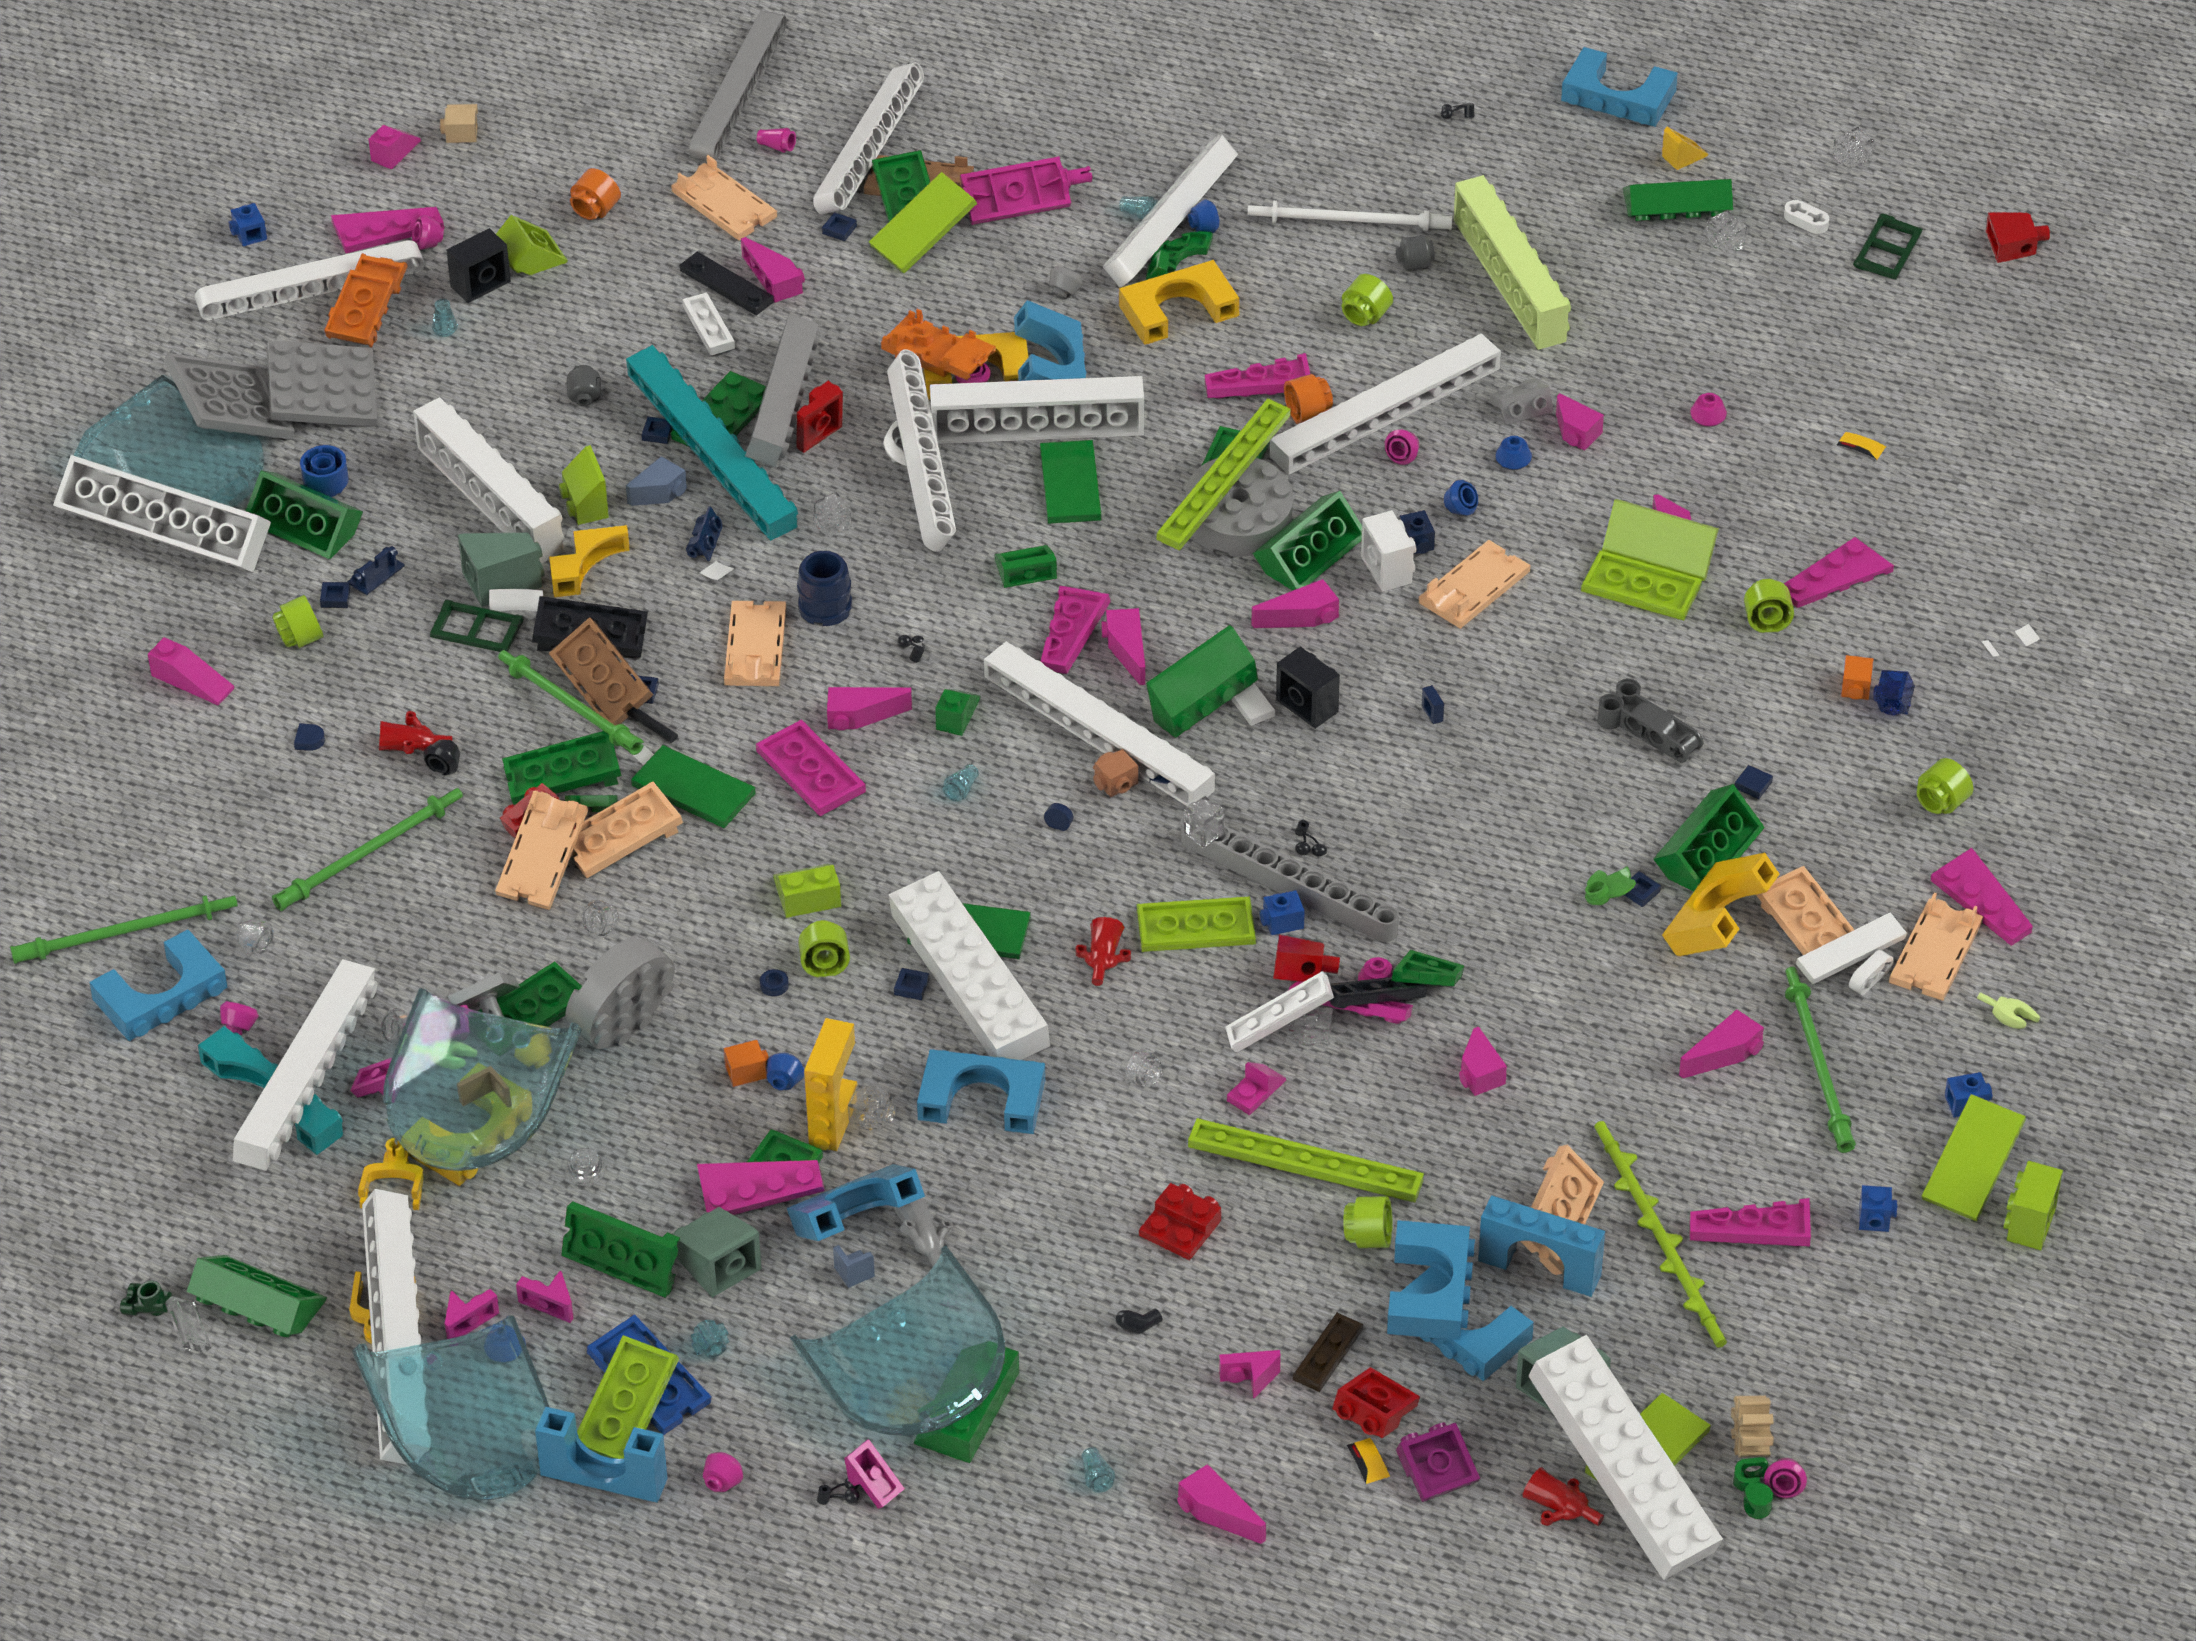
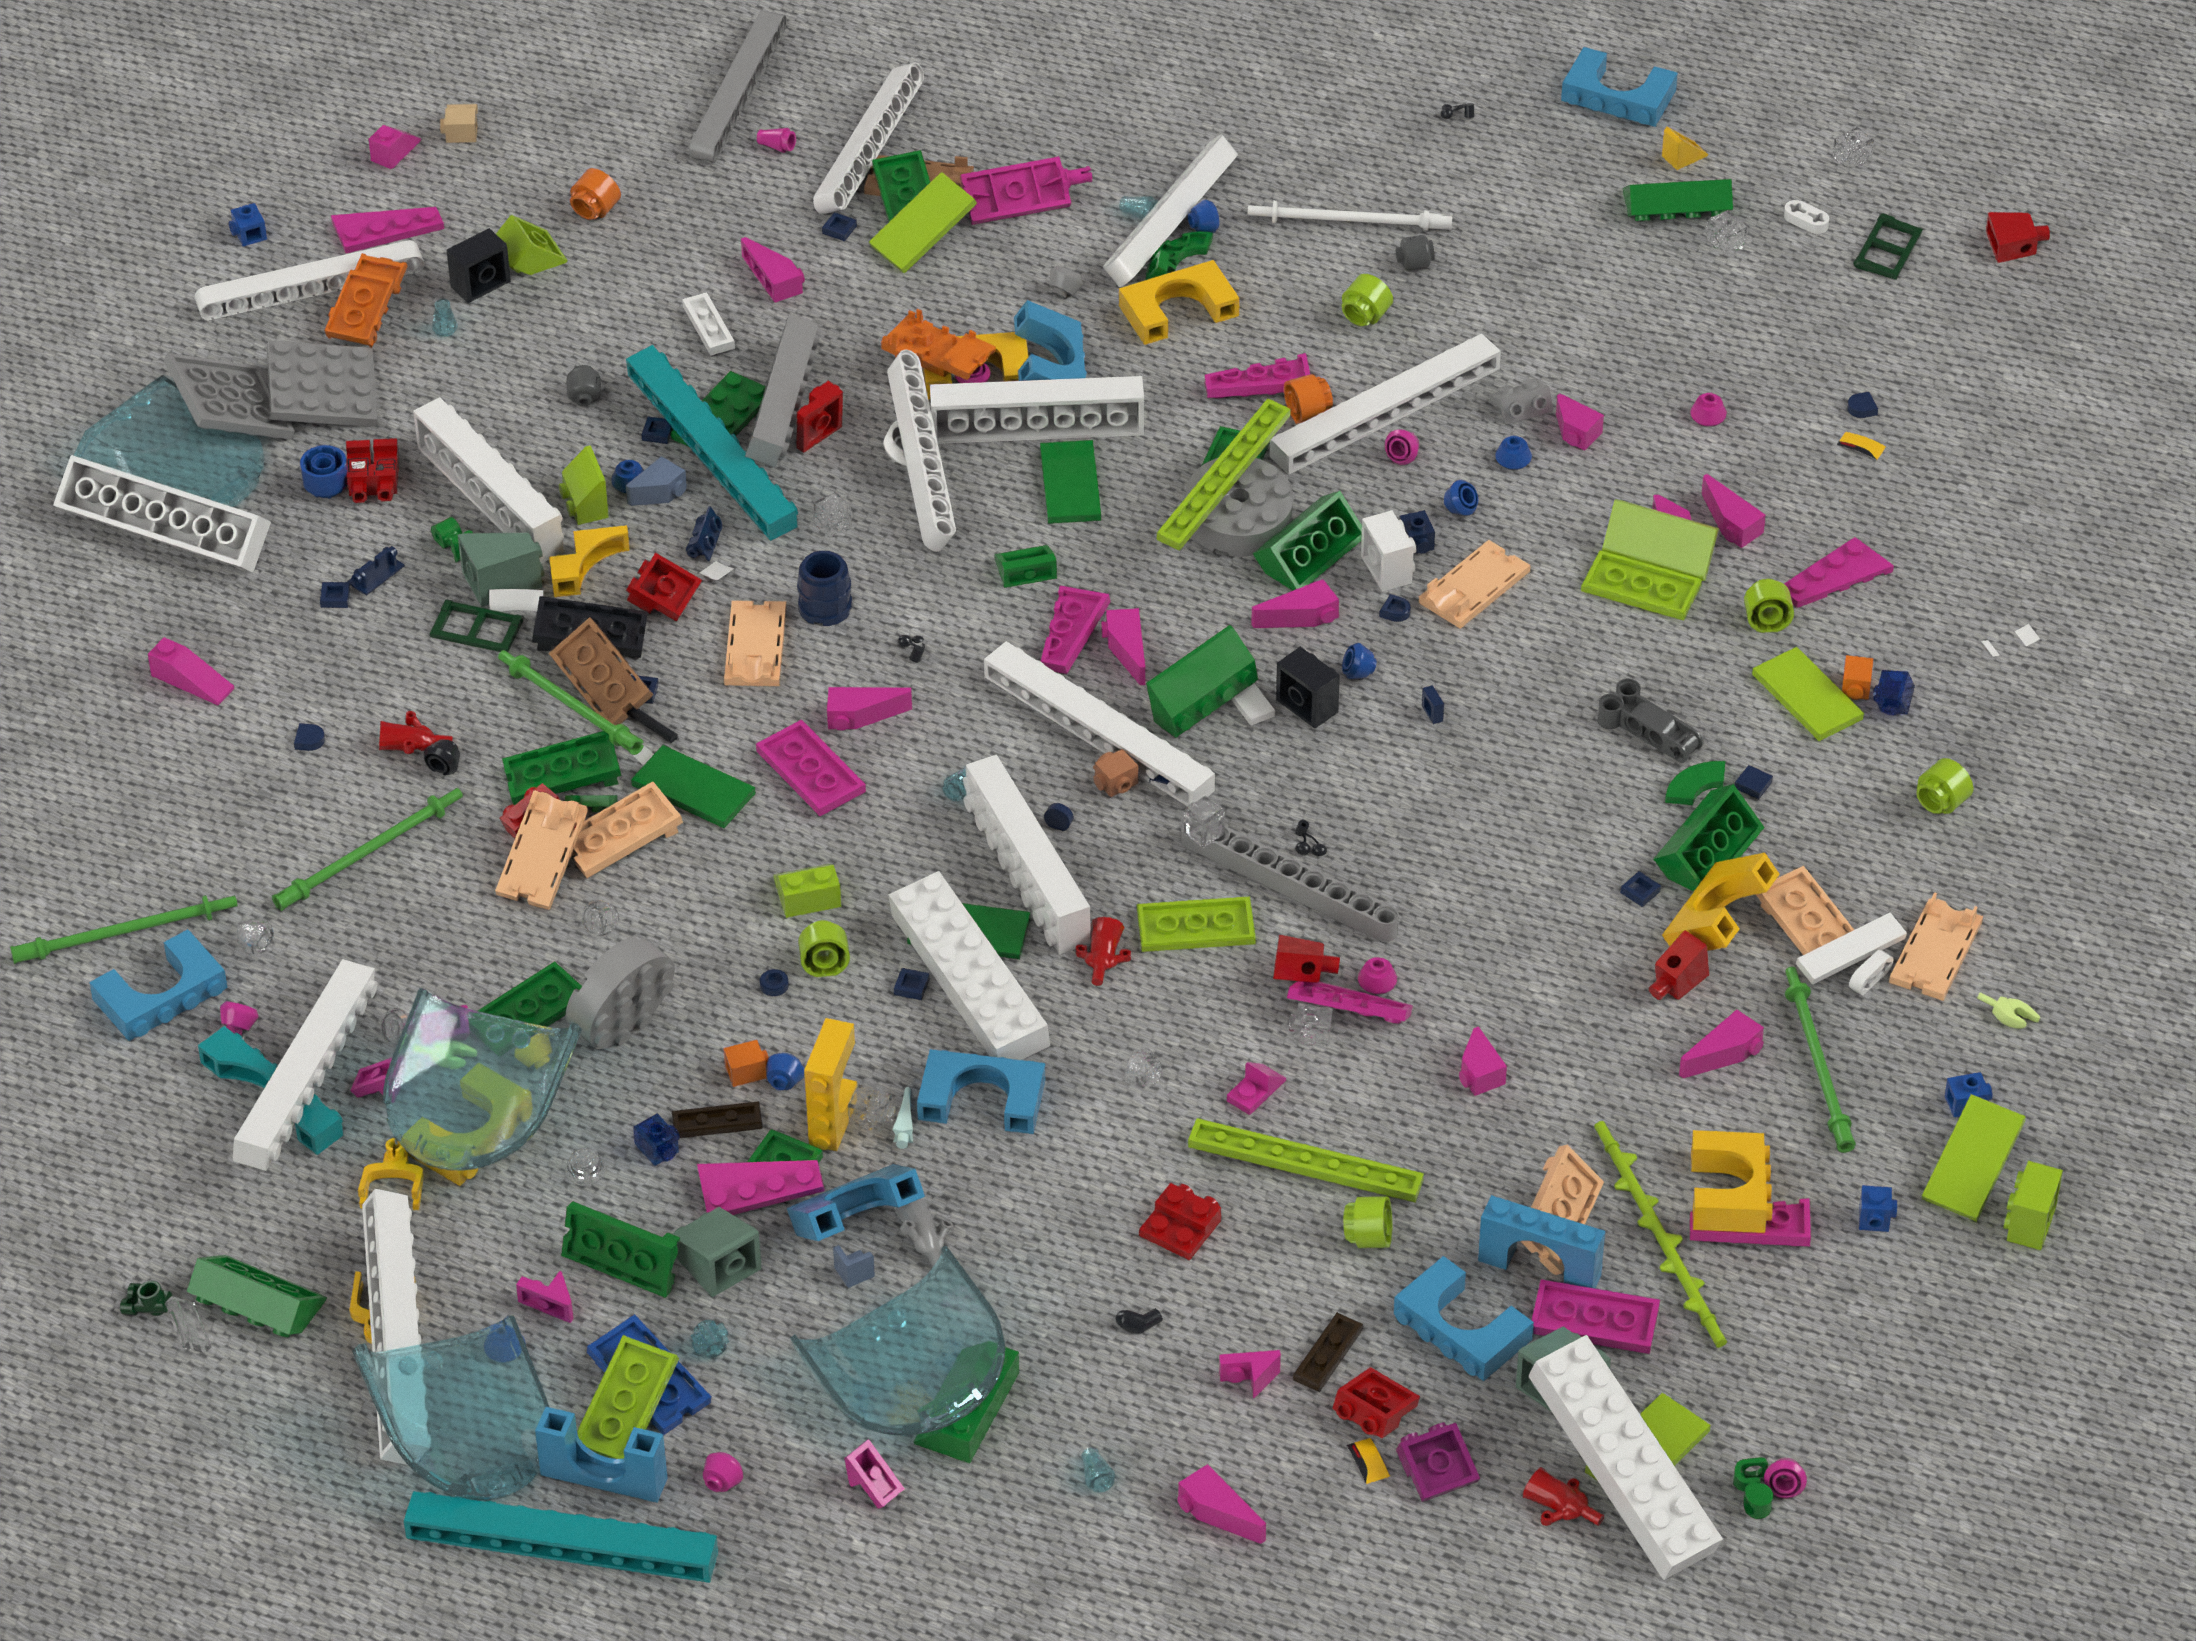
(297, 623): lime piece -> none
(303, 514): green slope -> none
(370, 478): none -> red hips
(427, 232): dark pink cone -> none
(446, 535): none -> green leg
(464, 1318): dark pink slope -> none
(481, 1084): dark tan bracket -> none
(485, 993): light grey tile -> none
(561, 1536): none -> teal brick
(624, 473): none -> blue cone
(656, 1139): none -> clear blue brick
(662, 587): none -> red plate
(717, 1119): none -> dark brown tile
(723, 200): light nougat piece -> none
(726, 283): black plate -> none
(851, 1495): black piece -> none
(903, 1125): none -> light aqua piece
(955, 710): green slope -> none
(1027, 854): none -> white brick
(1279, 1012): white tile -> none
(1282, 913): blue brick -> none
(1358, 662): none -> blue cone
(1374, 991): black plate -> none
(1395, 609): none -> dark blue tile
(1427, 969): green wing -> none
(1439, 1312): dark azure arch -> none
(1511, 262): yellowish green brick -> none
(1602, 1315): none -> dark pink plate
(1603, 886): bright green plate -> none
(1680, 967): none -> red torso
(1694, 781): none -> green tile
(1733, 515): none -> dark pink slope
(1735, 1208): none -> yellow arch
(1752, 1426): tan gear -> none
(1807, 693): none -> lime tile
(1862, 405): none -> dark blue tile
(1973, 885): dark pink wing -> none

